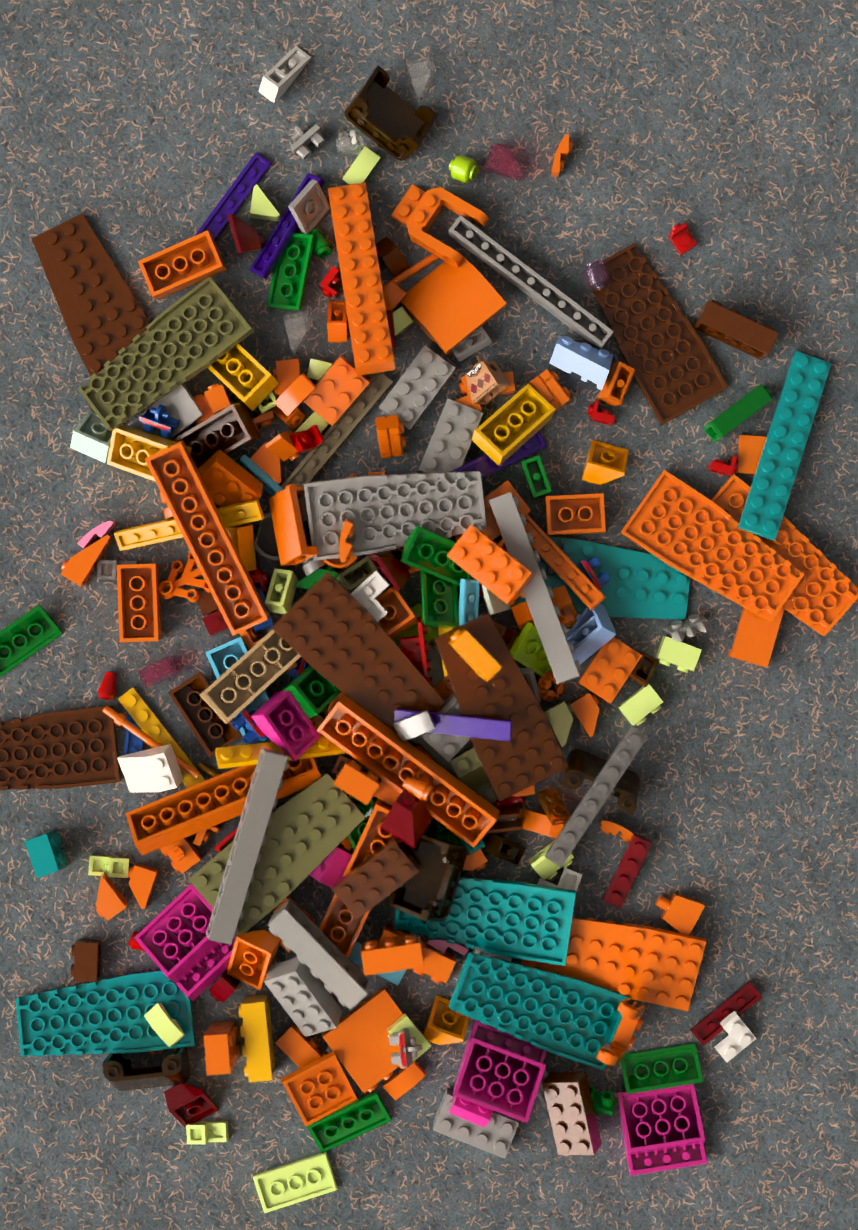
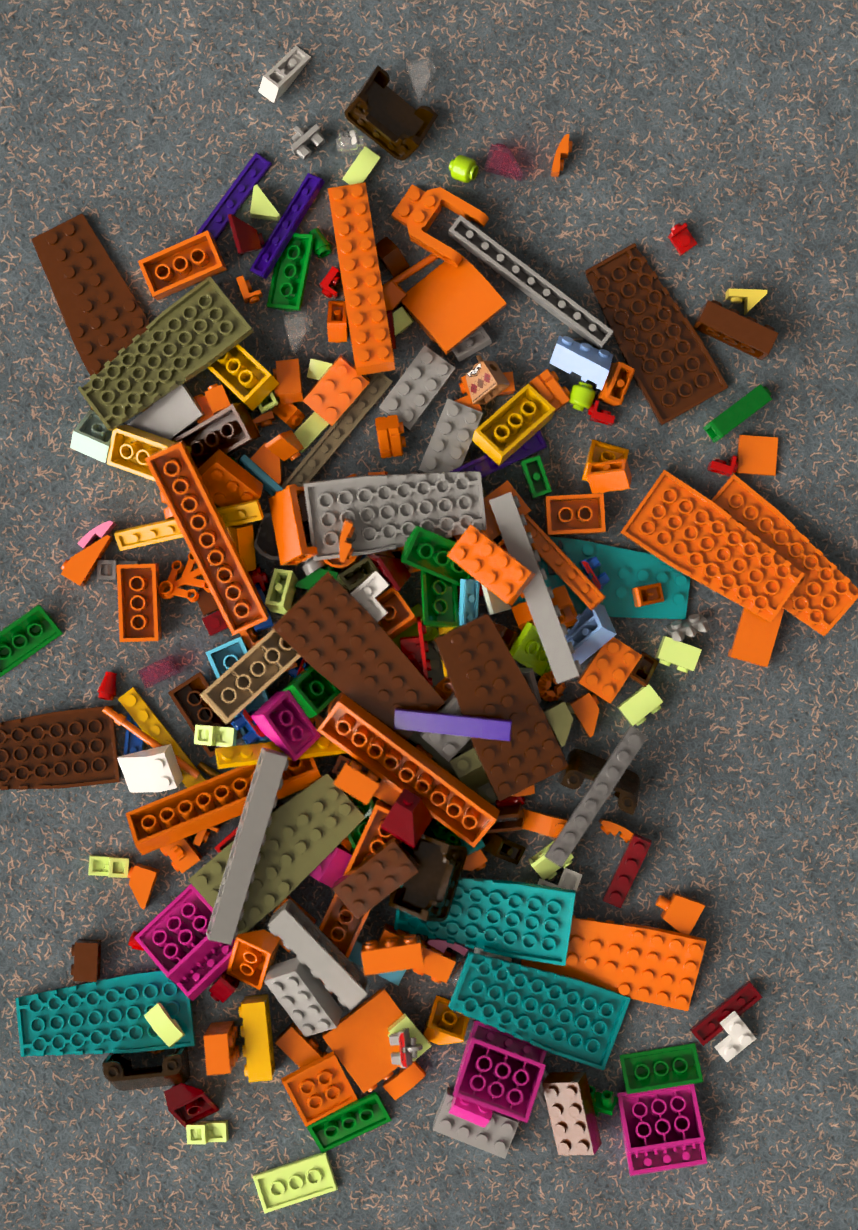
(46, 853): teal brick -> none
(109, 899): orange slope -> none
(159, 419): blue hips -> none
(215, 735): none -> yellowish green slope
(245, 288): none -> orange bracket
(295, 394): orange slope -> none
(307, 440): red bracket -> none
(309, 206): light grey plate -> none
(414, 725): slope -> none
(418, 788): orange cone -> none
(474, 654): light orange slope -> none
(553, 806): clear orange plate -> none
(582, 396): none -> lime head
(596, 275): clear purple head -> none
(609, 476): none -> orange brick
(631, 1021): orange plate -> none
(647, 595): none -> orange slope
(750, 297): none -> light yellow slope
(784, 445): teal plate -> none

